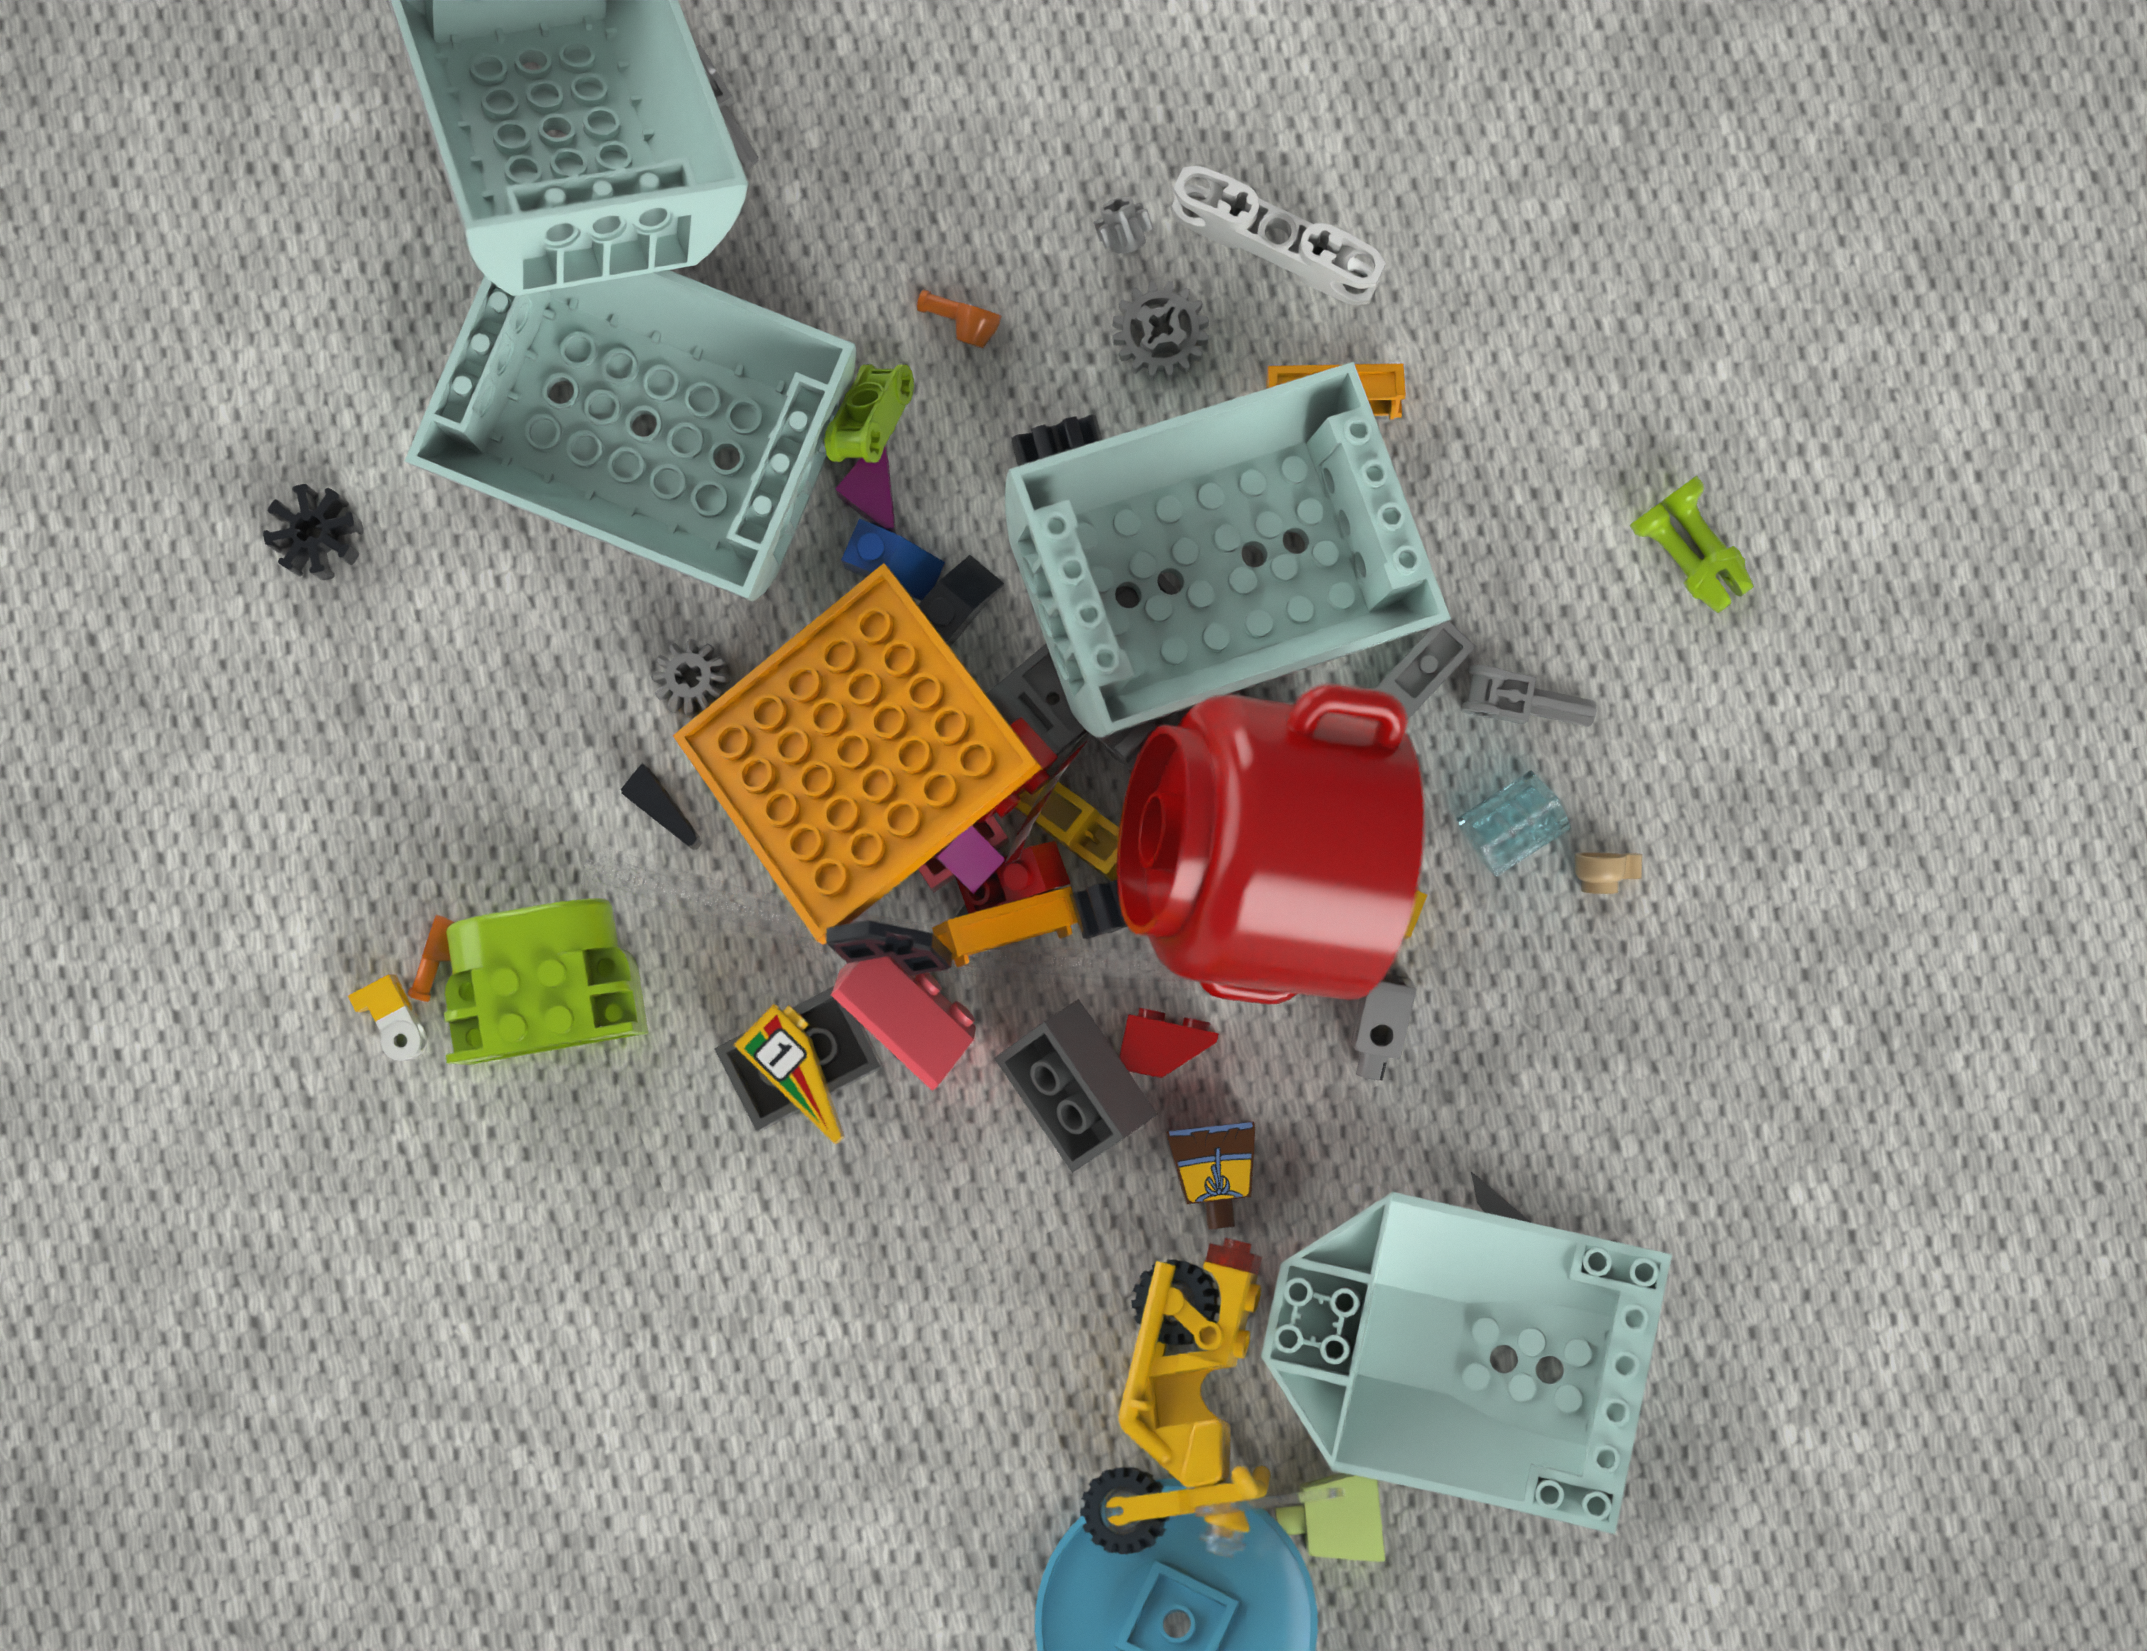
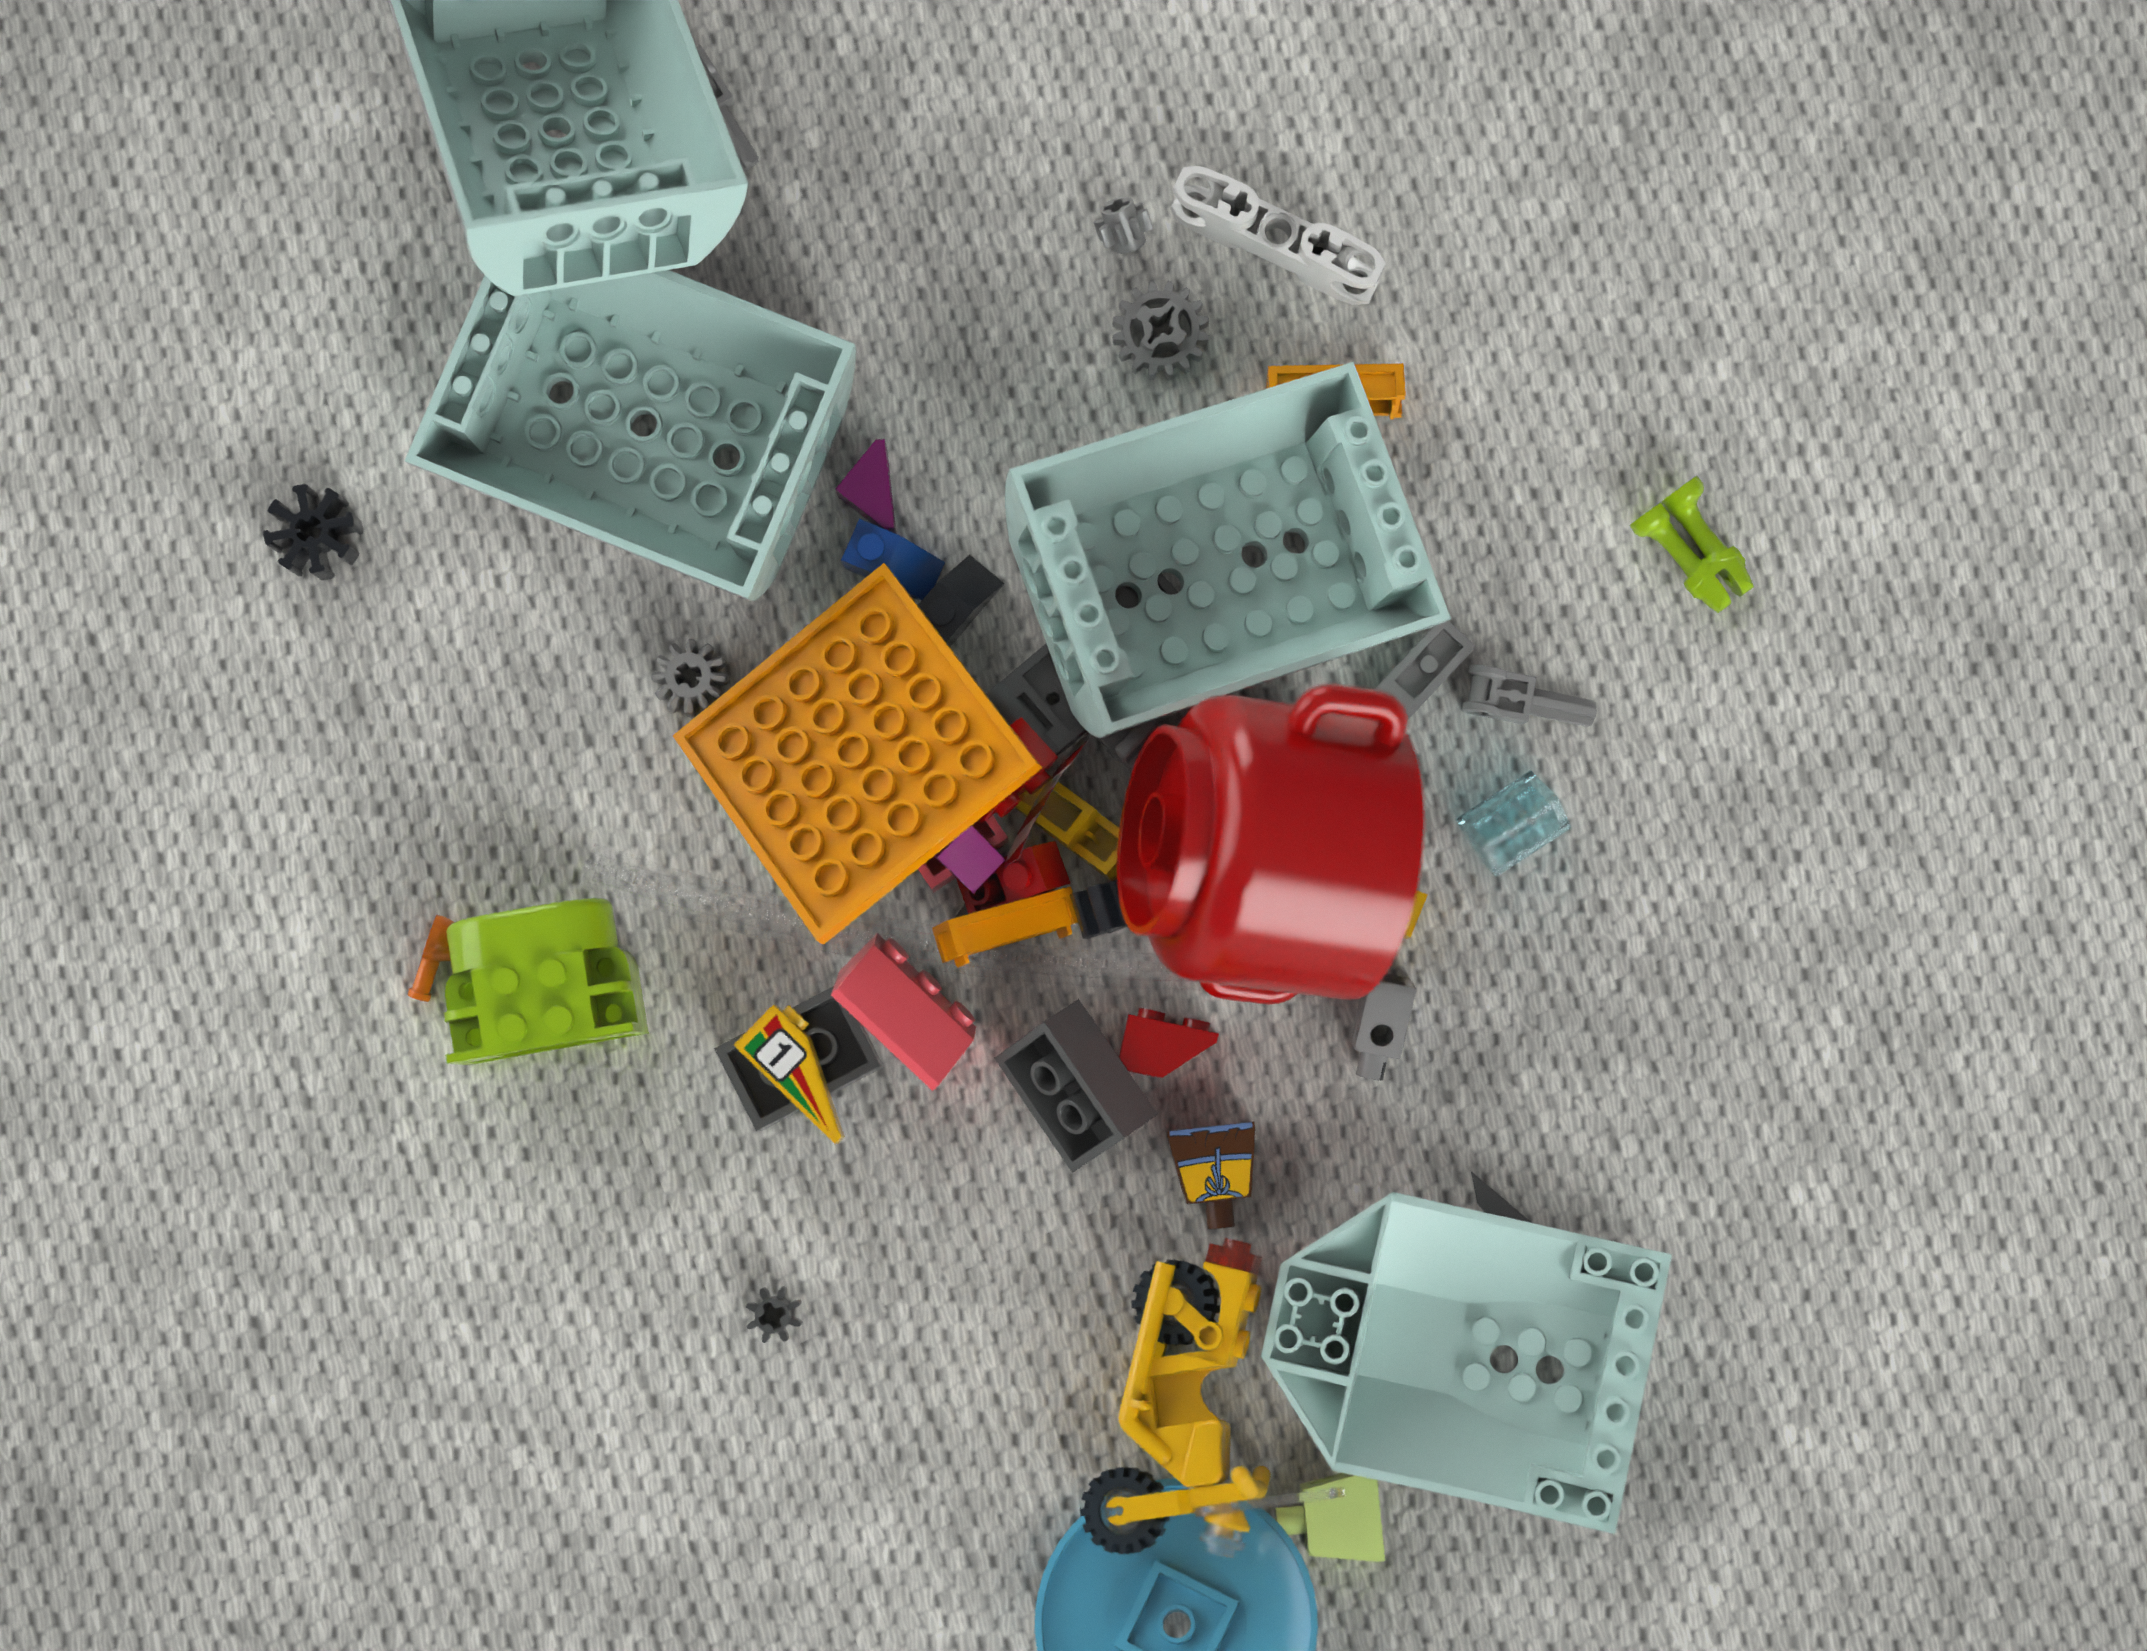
(401, 1029): leg -> none
(651, 797): black slope -> none
(777, 1301): none -> dark grey gear
(869, 413): lime piece -> none
(912, 949): black tile -> none
(973, 323): orange bar -> none
(1051, 440): black gear -> none
(1603, 873): tan piece -> none

